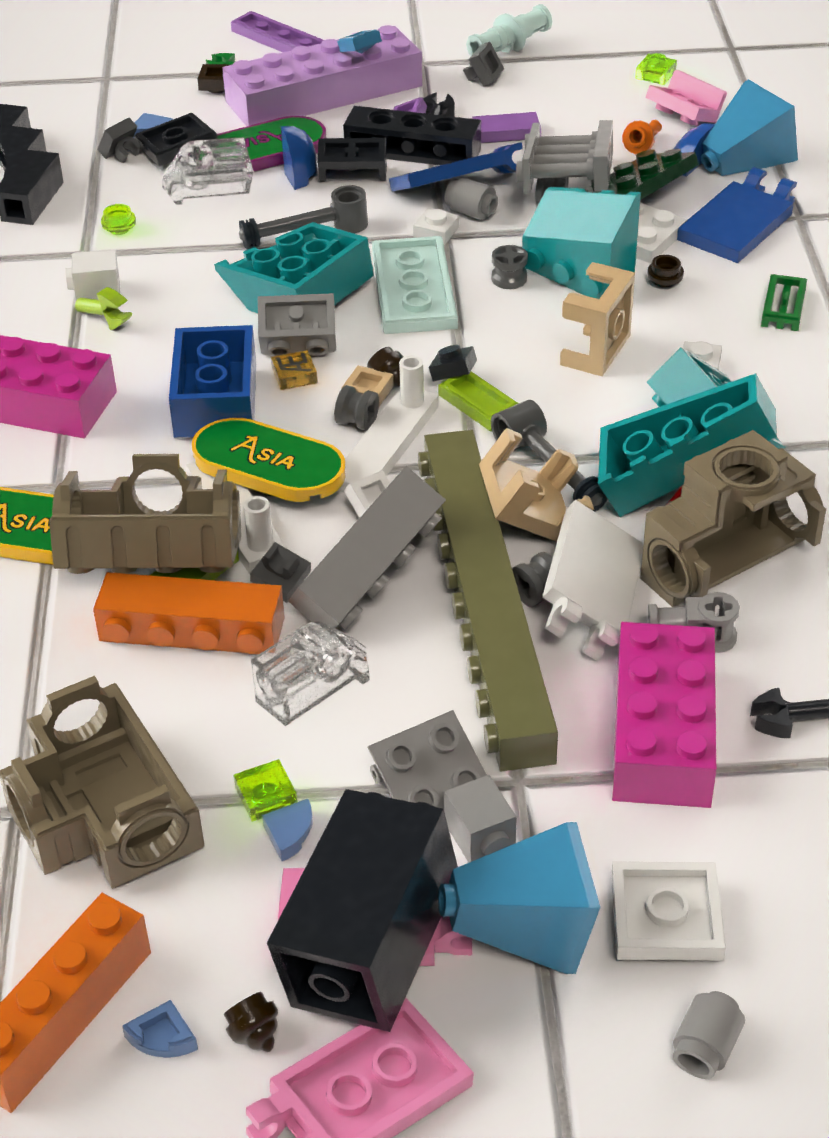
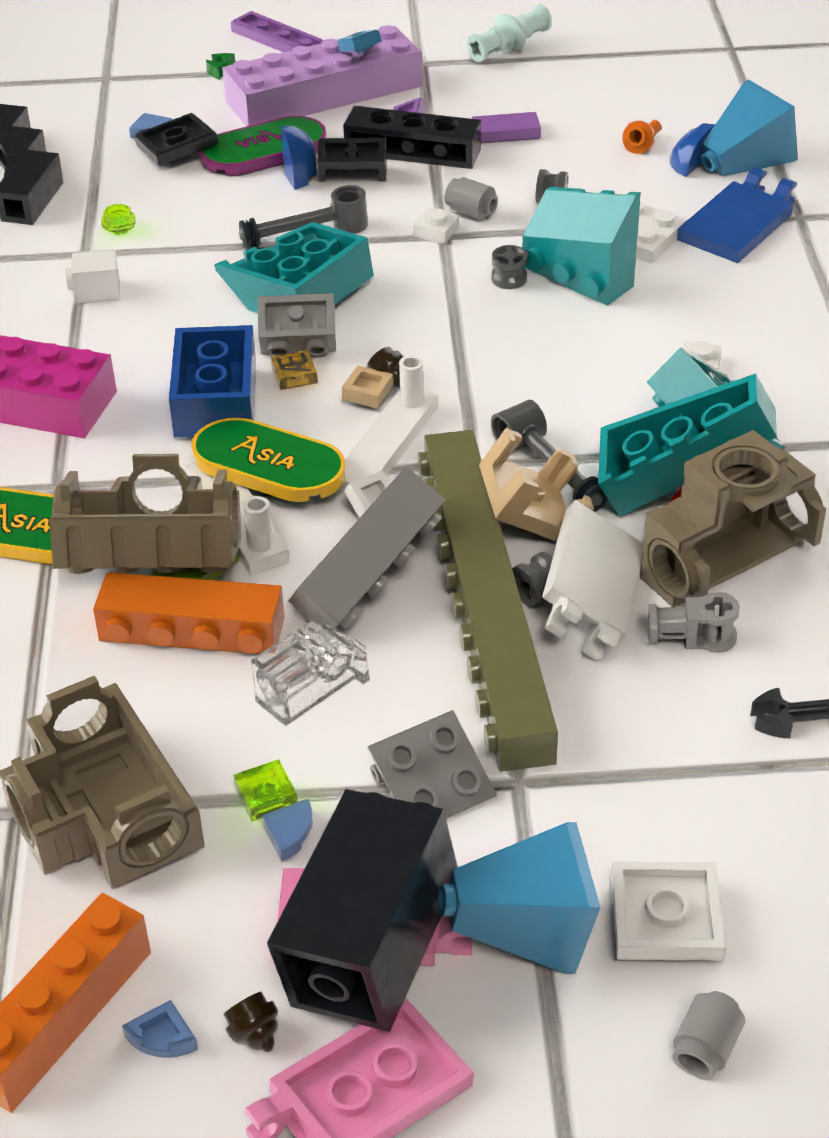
(107, 305): lime bar -> none
(118, 138): dark grey tile -> none
(209, 170): clear piece -> none
(211, 78): dark brown plate -> none
(282, 568): dark grey tile -> none
(356, 407): dark grey wheel -> none
(414, 285): light aqua tile -> none
(444, 108): black bar -> none
(452, 362): black plate -> none
(475, 397): lime tile -> none
(479, 818): light grey brick -> none
(484, 65): dark grey tile -> none
(499, 160): blue tile -> none
(567, 157): light grey fence -> none
(605, 319): tan panel -> none
(649, 172): dark green plate -> none
(656, 68): clear neon green plate -> none
(665, 270): dark brown plate -> none
(665, 715): dark pink brick -> none
(689, 97): bright pink bracket -> none
(782, 316): green tile -> none

